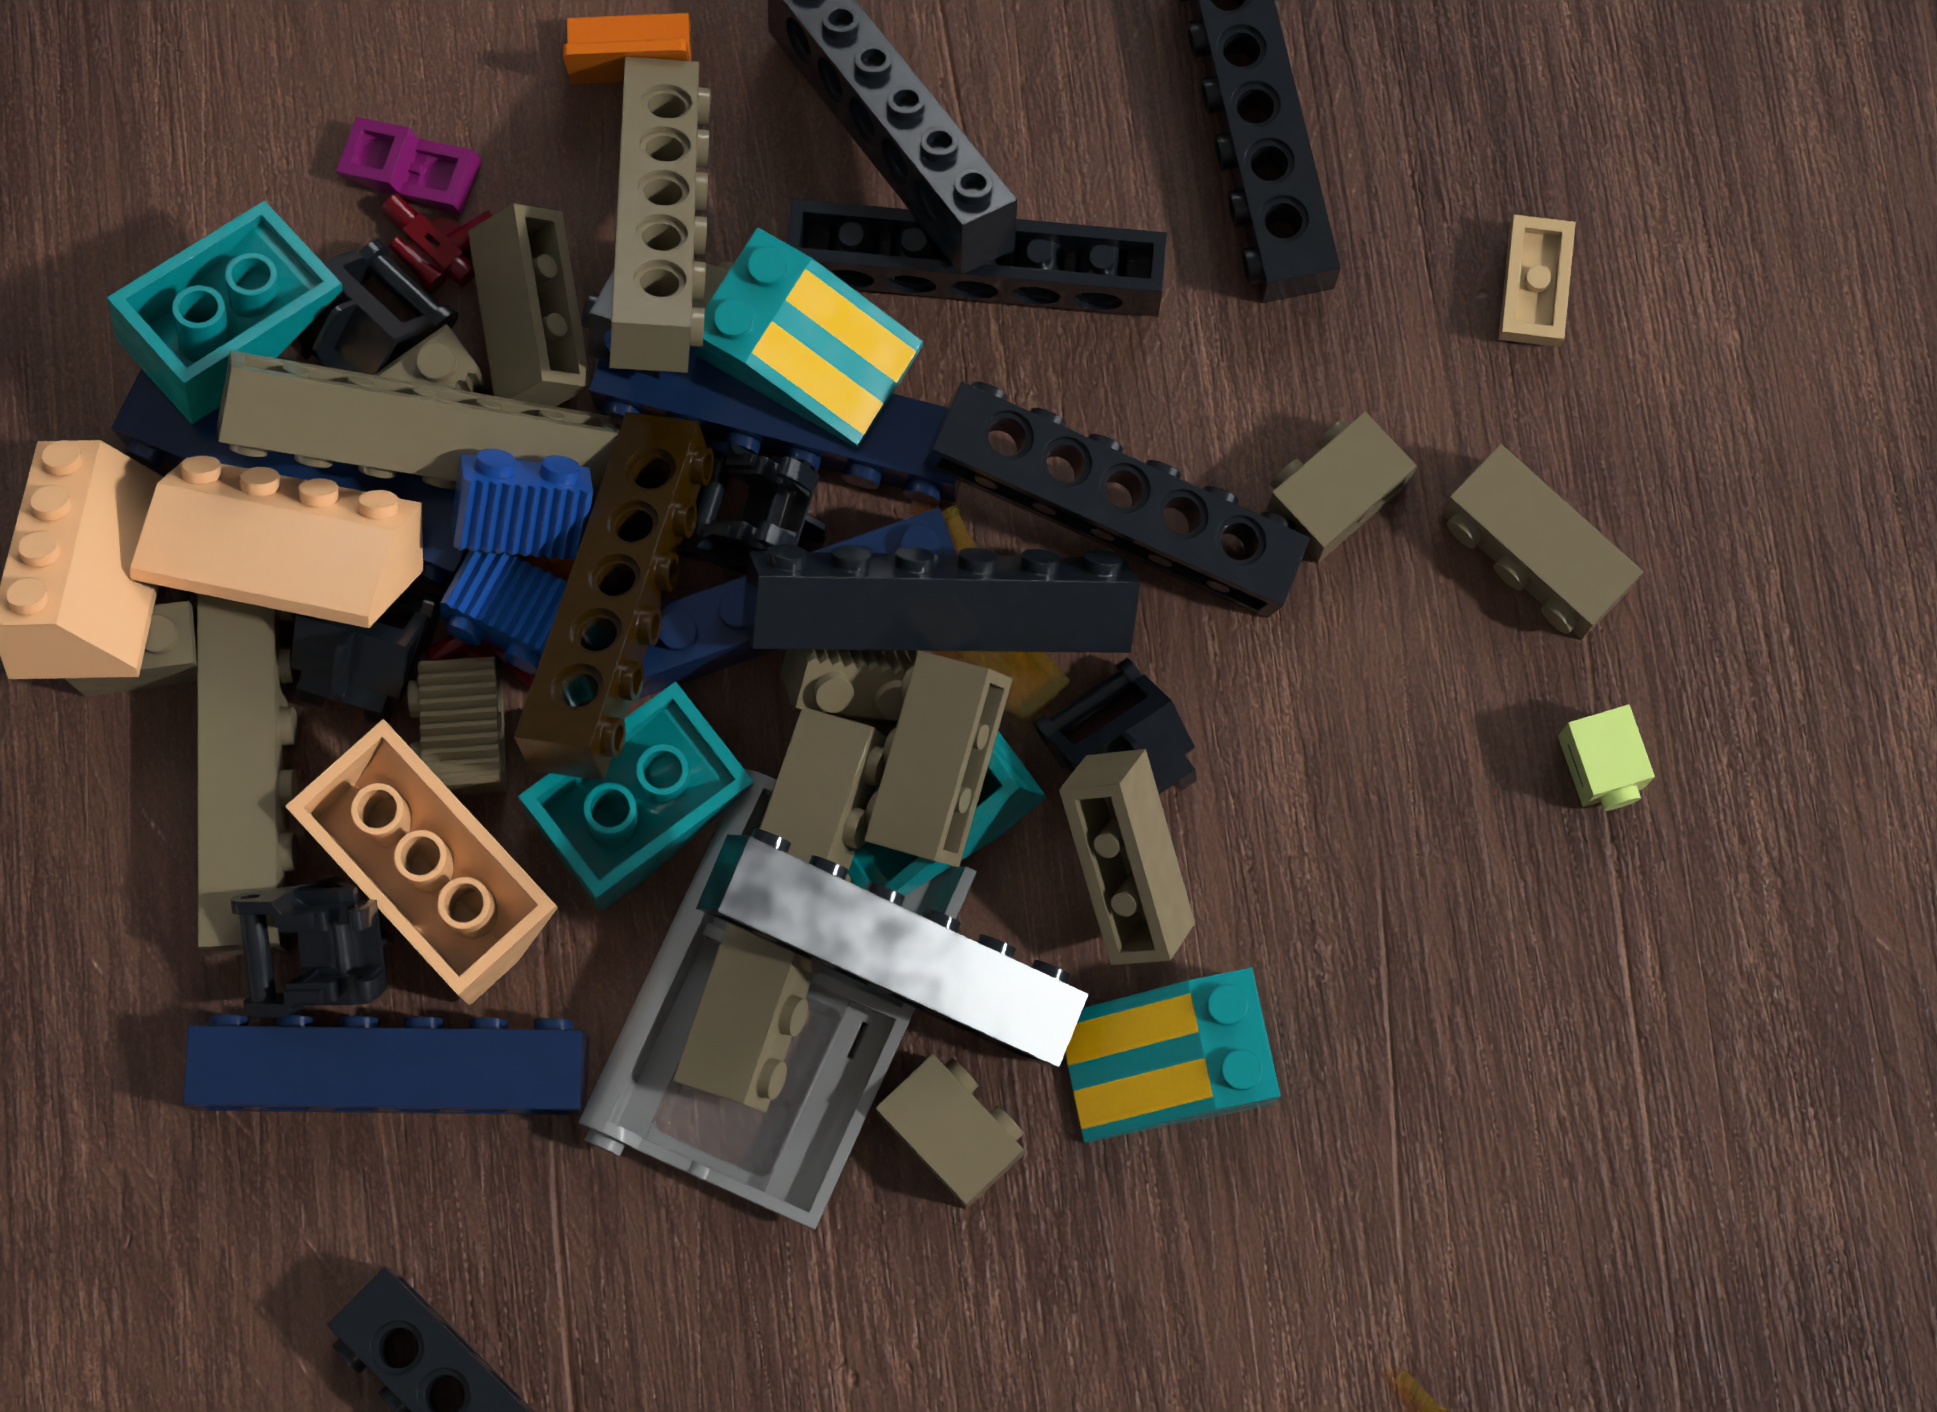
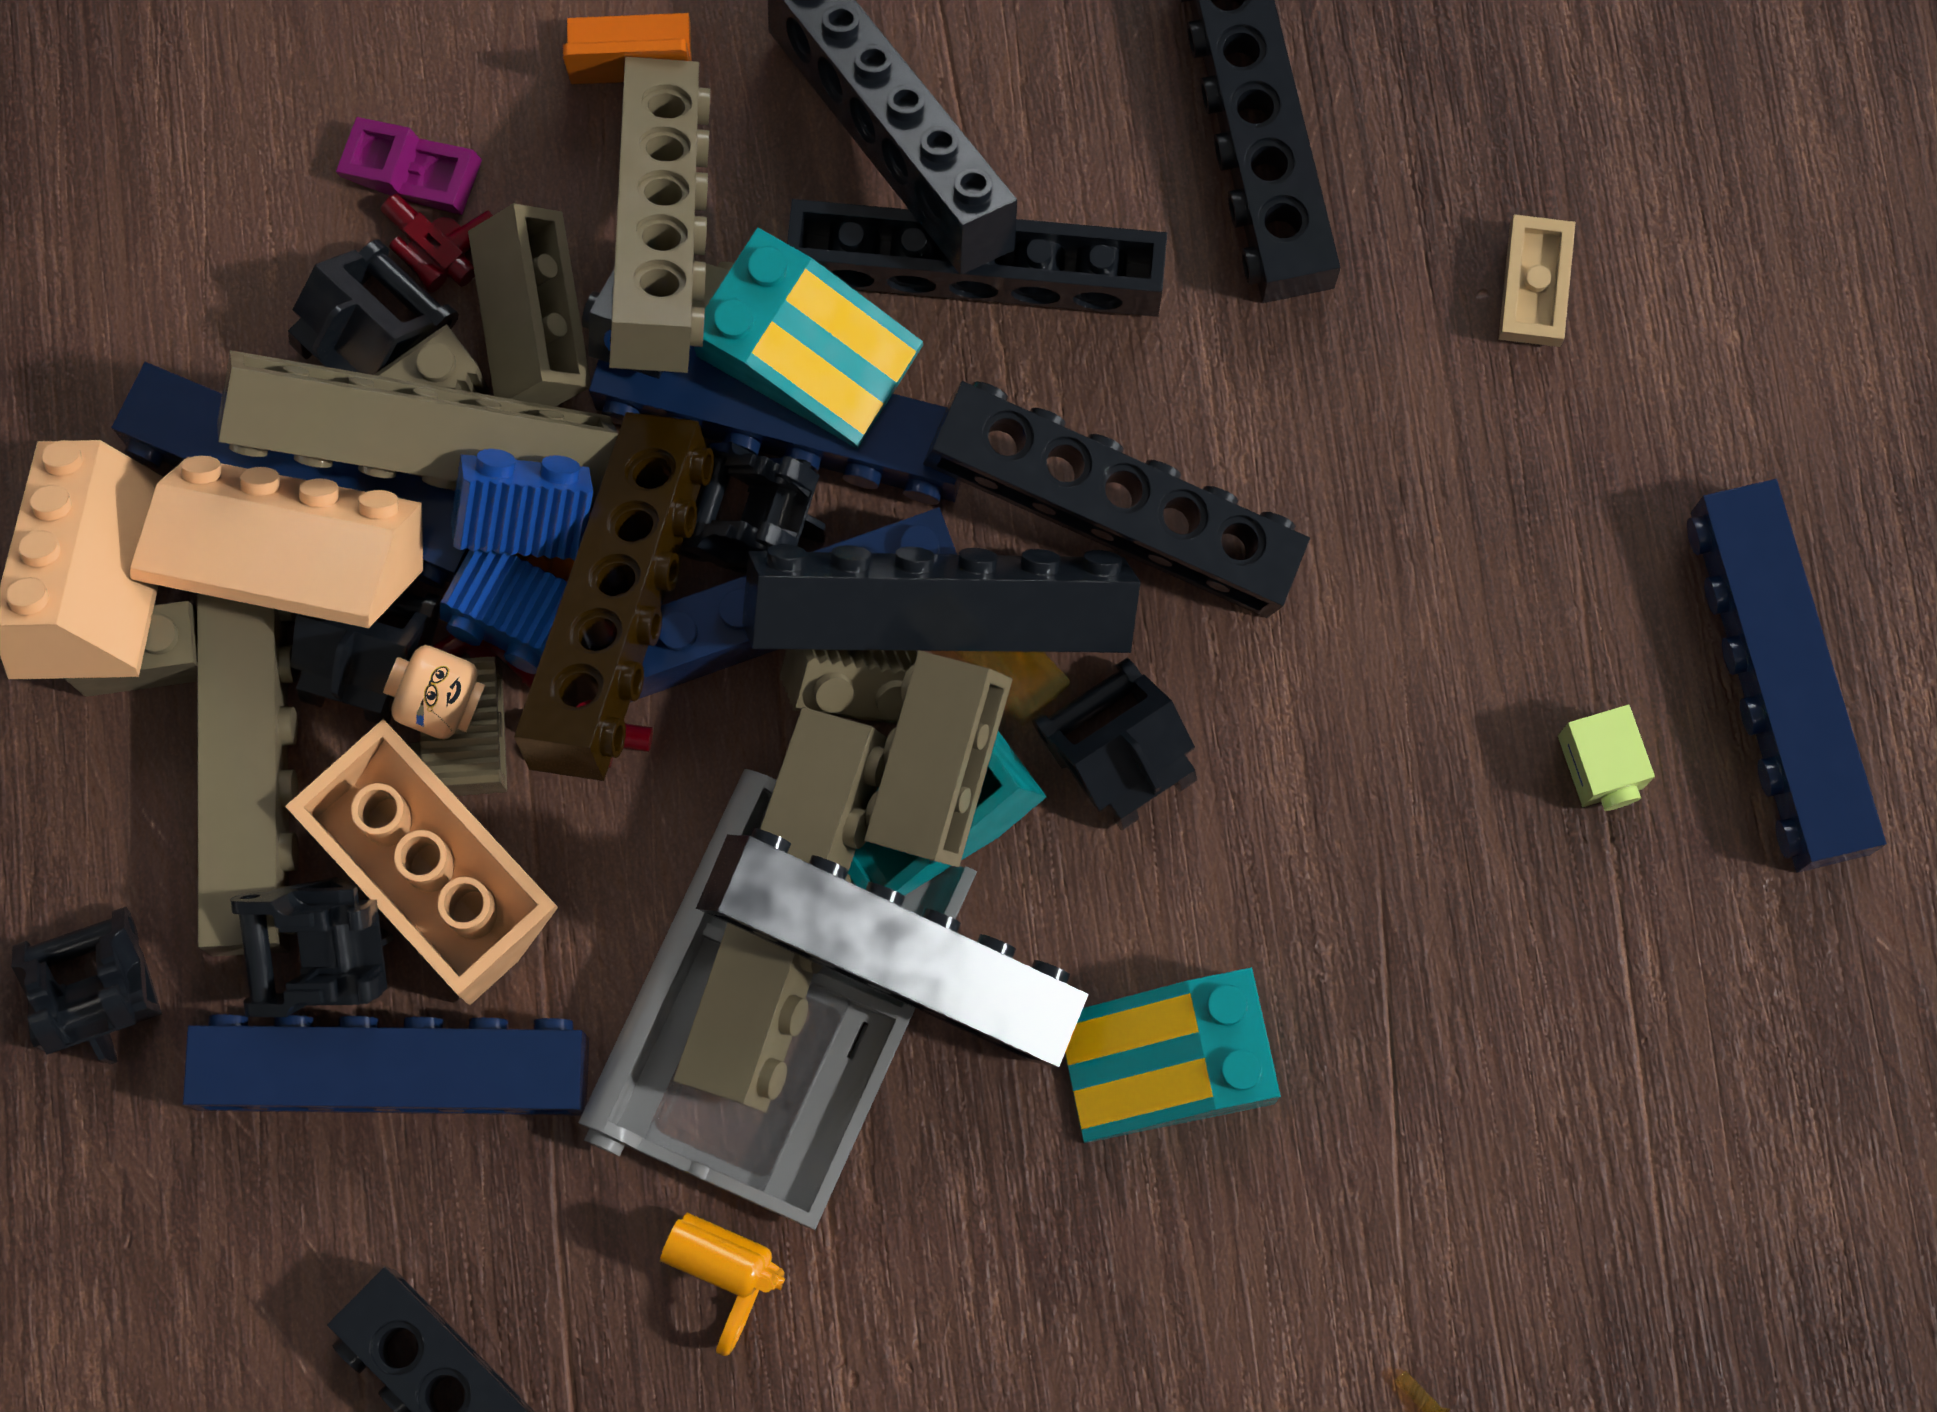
(94, 1006): none -> black piece
(233, 290): teal slope -> none
(434, 692): none -> light nougat head
(650, 805): teal slope -> none
(725, 1262): none -> light orange piece
(952, 1129): dark tan brick -> none
(957, 527): clear yellow piece -> none
(1127, 857): dark tan brick -> none
(1341, 483): dark tan brick -> none
(1540, 543): dark tan brick -> none
(1785, 677): none -> dark blue brick

